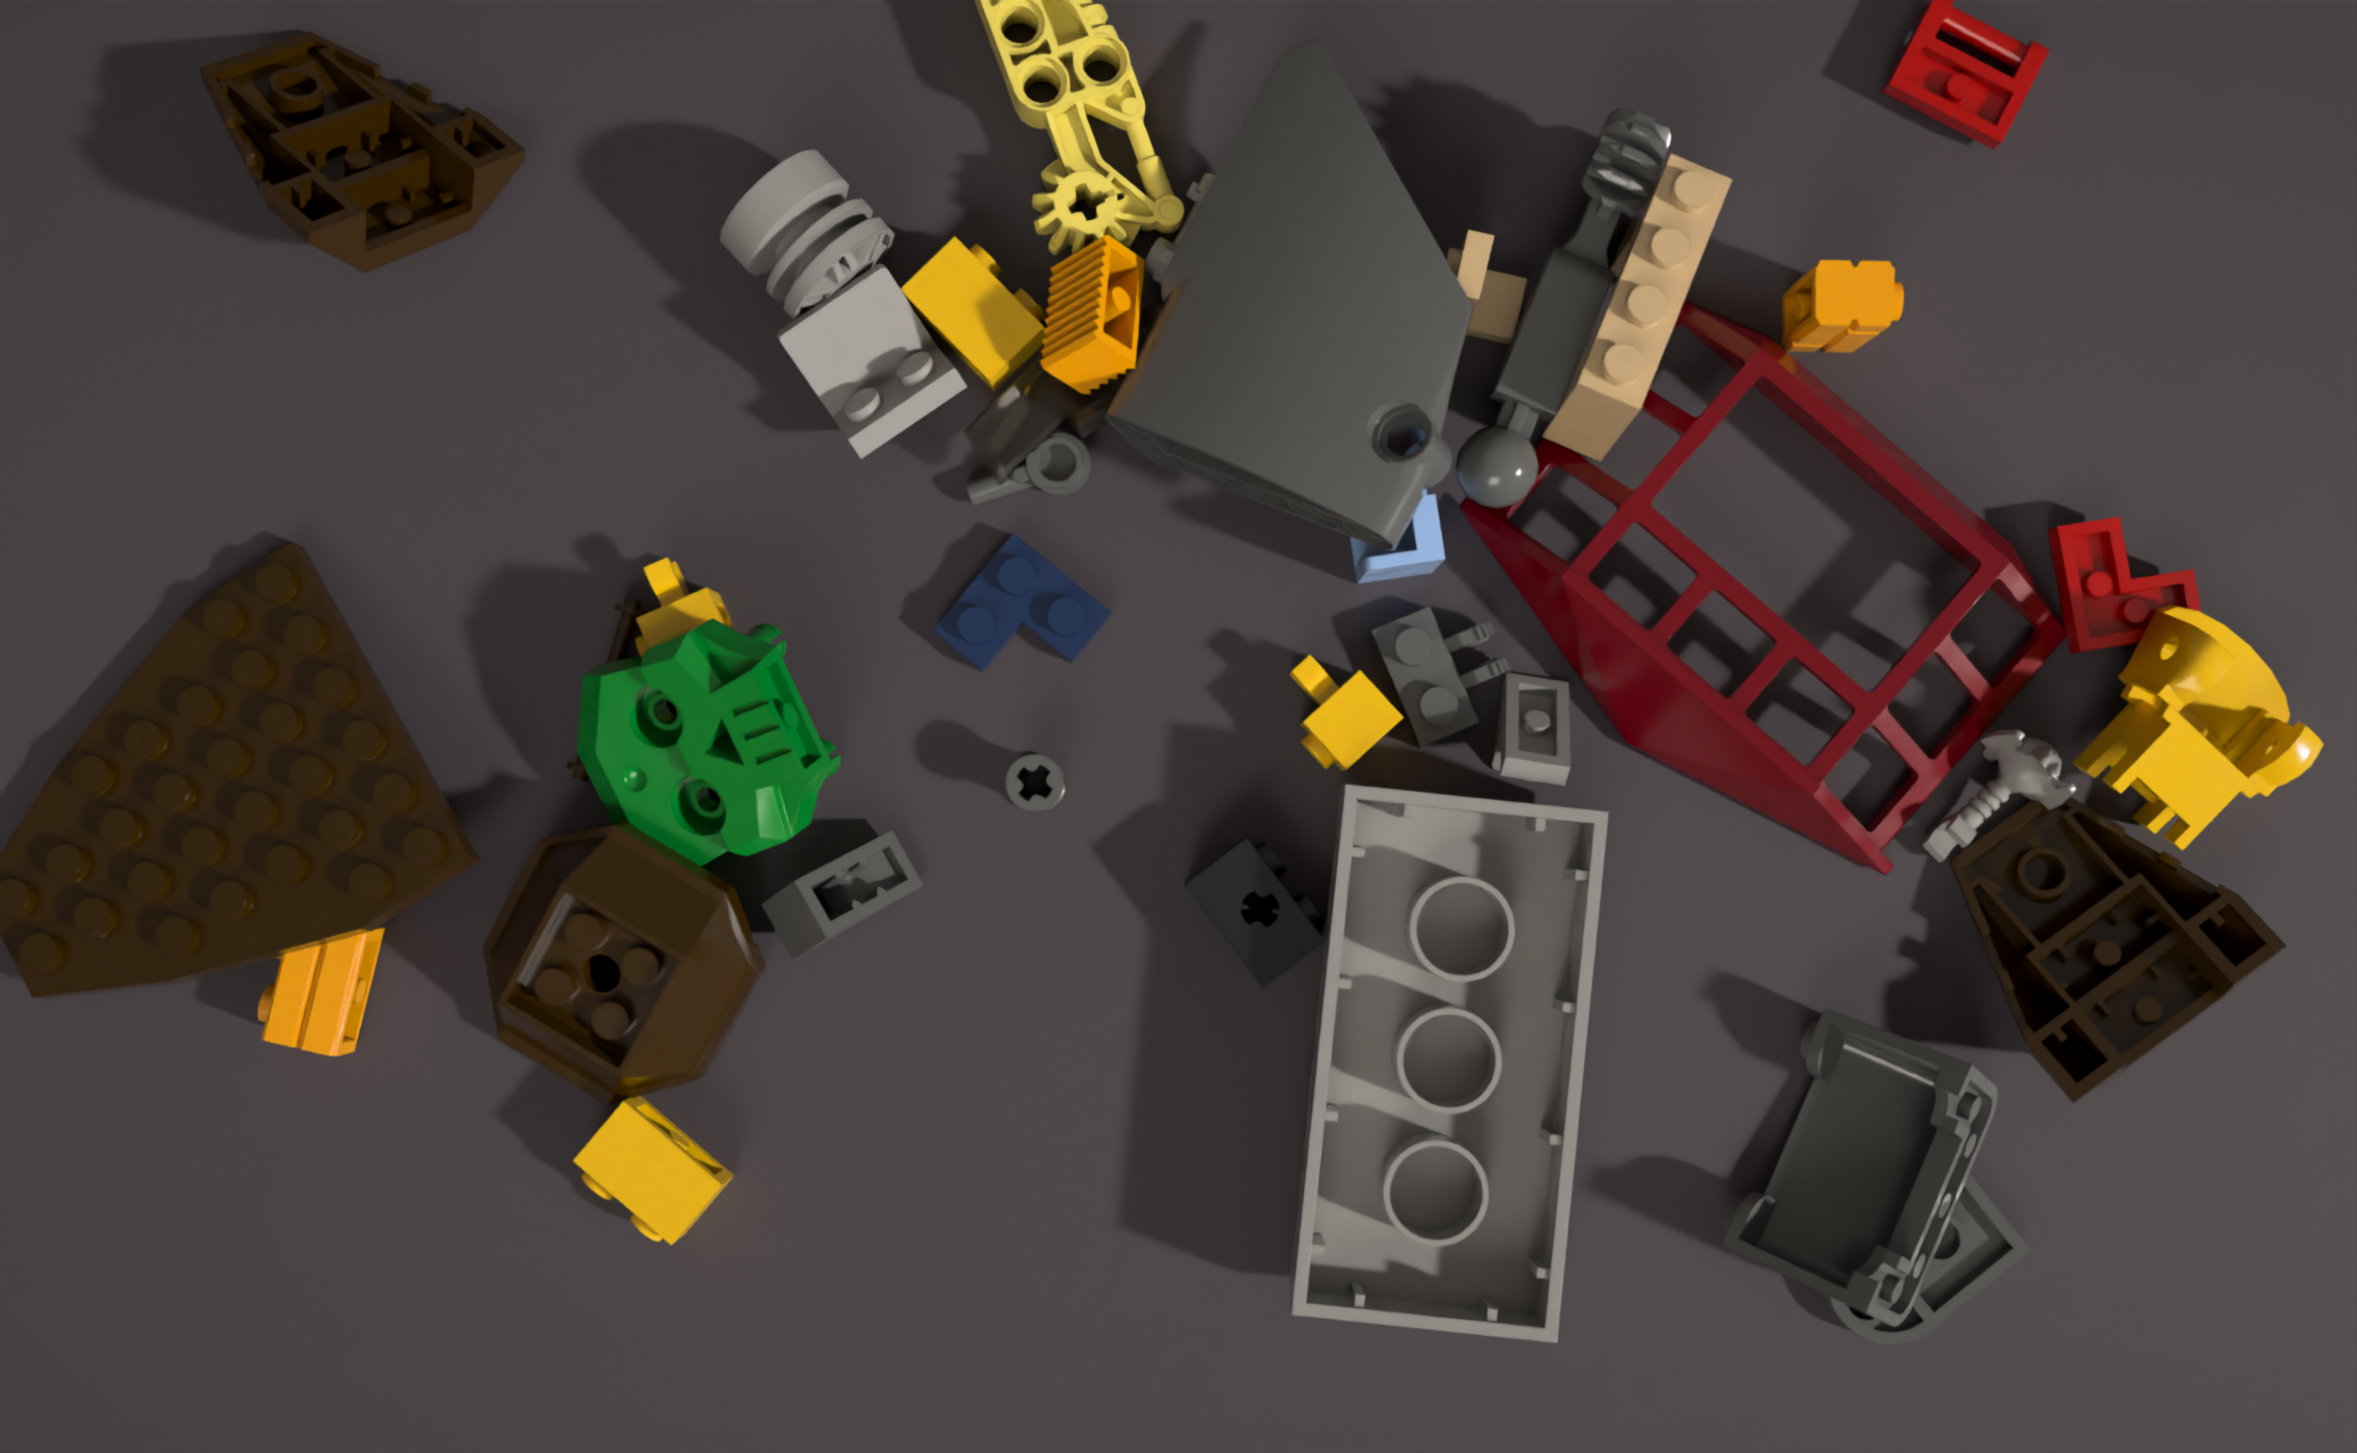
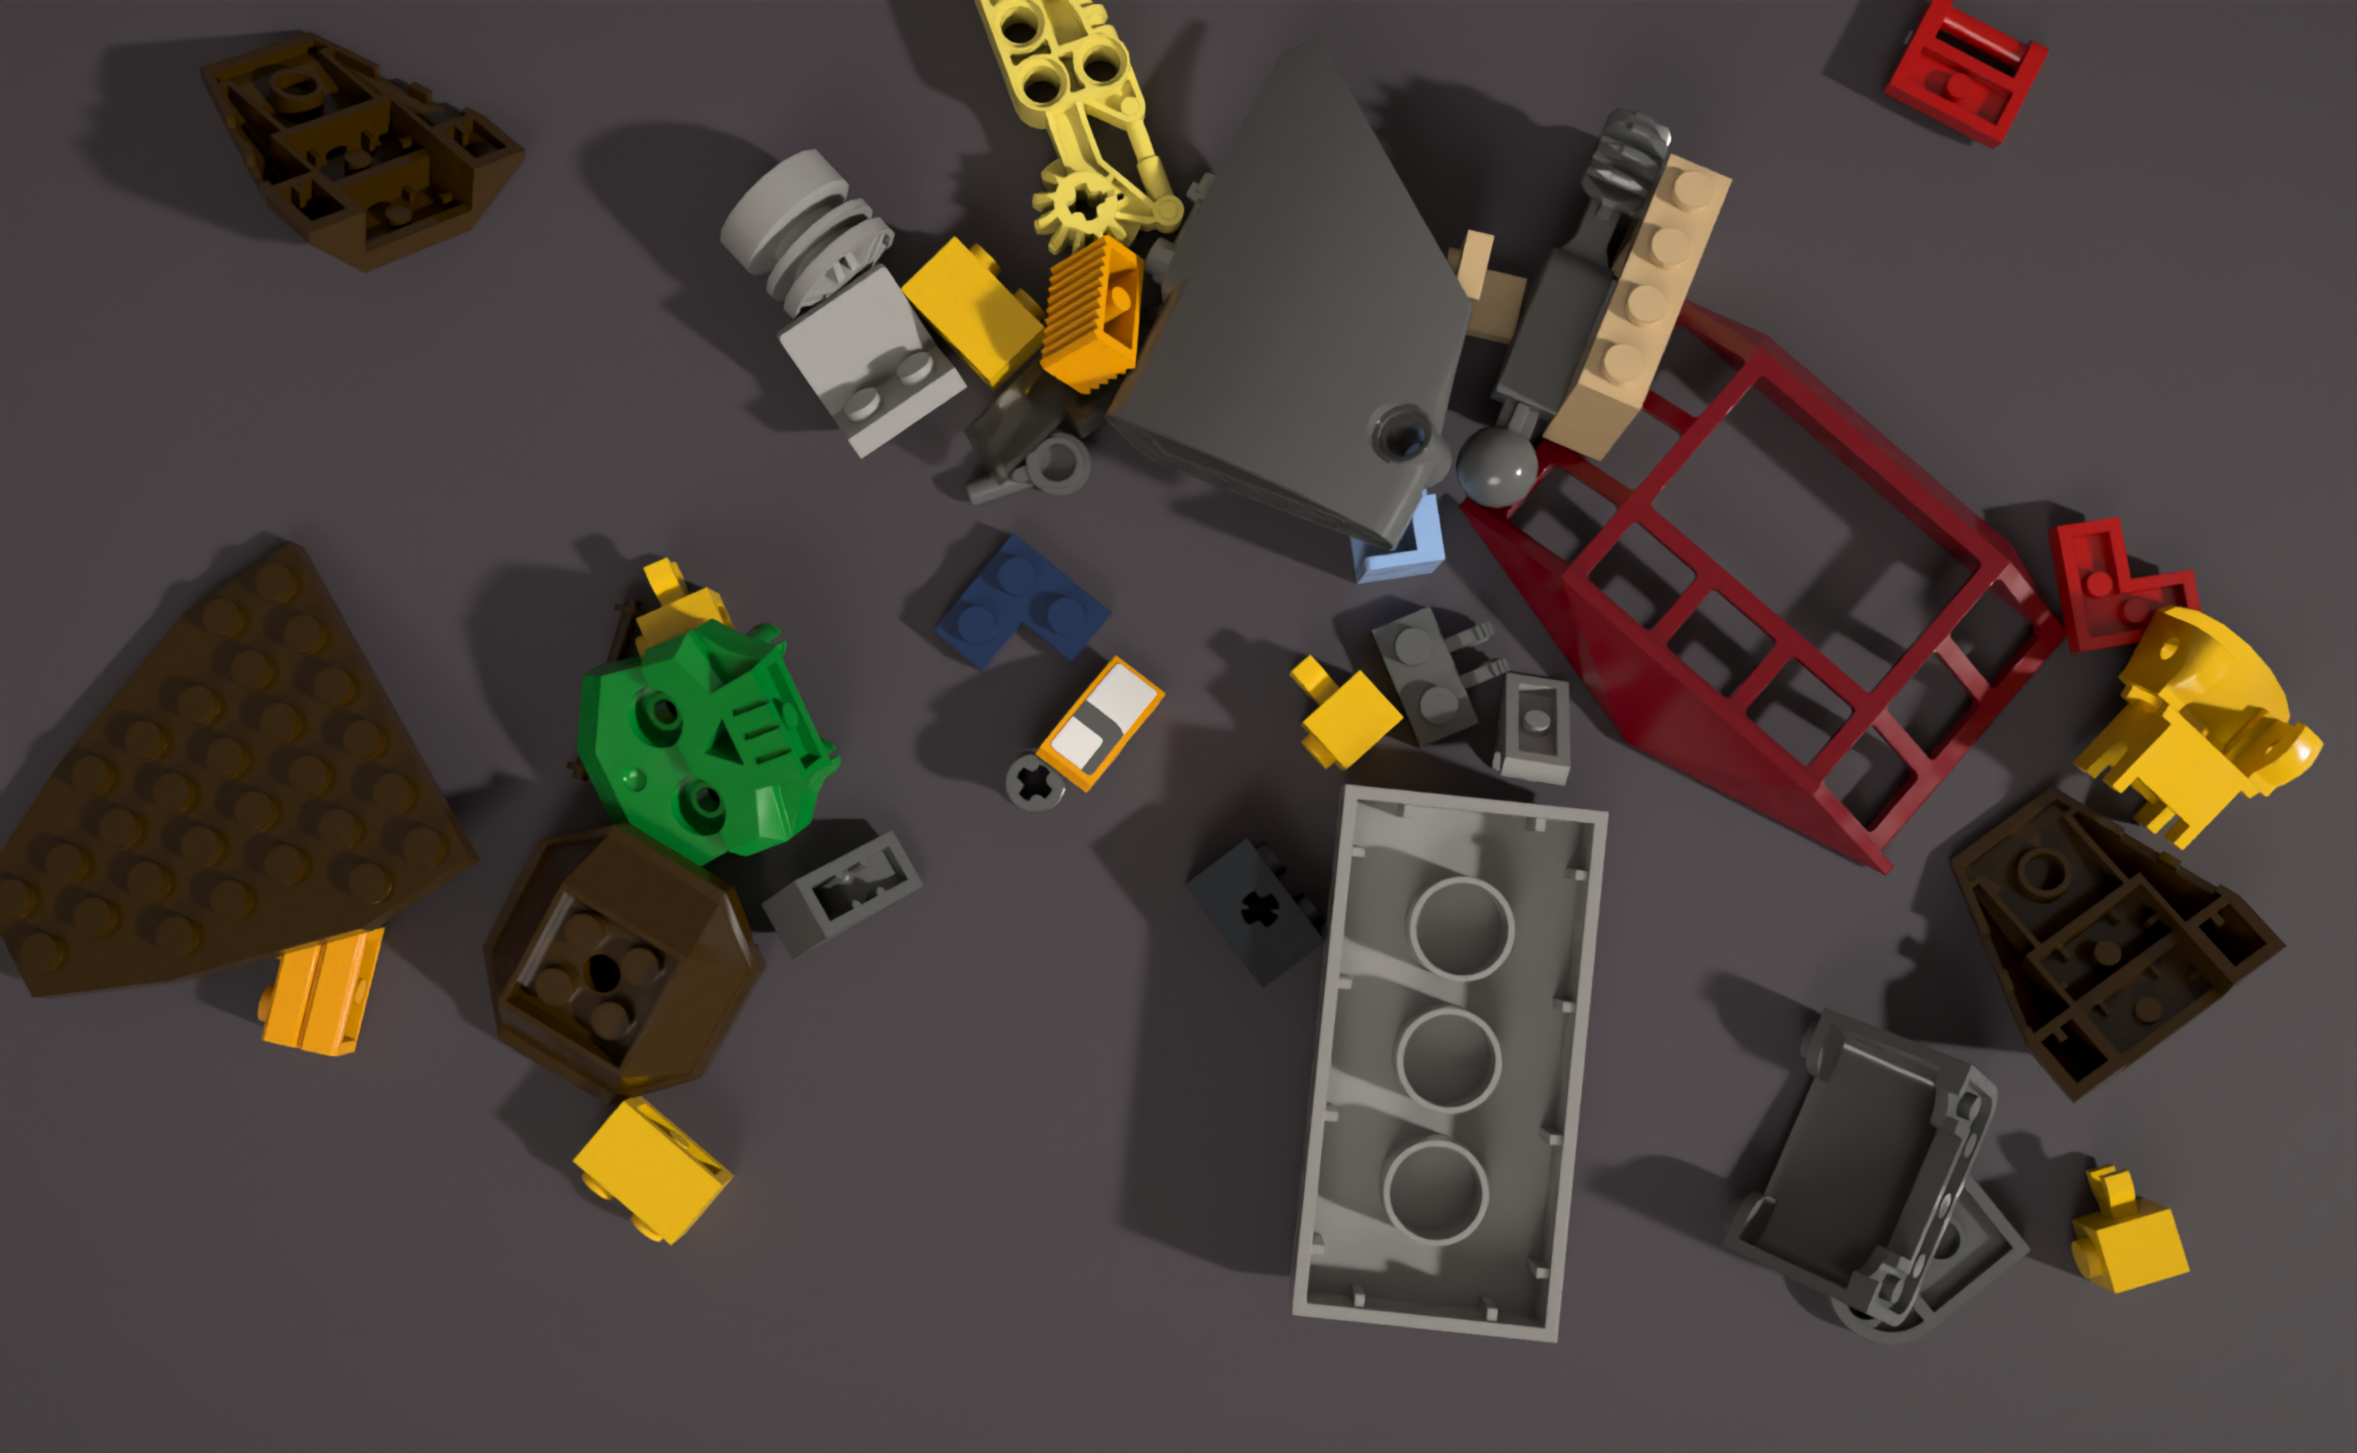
(1100, 724): none -> slope
(1840, 306): light orange brick -> none
(2024, 767): light grey piece -> none
(2128, 1239): none -> yellow brick

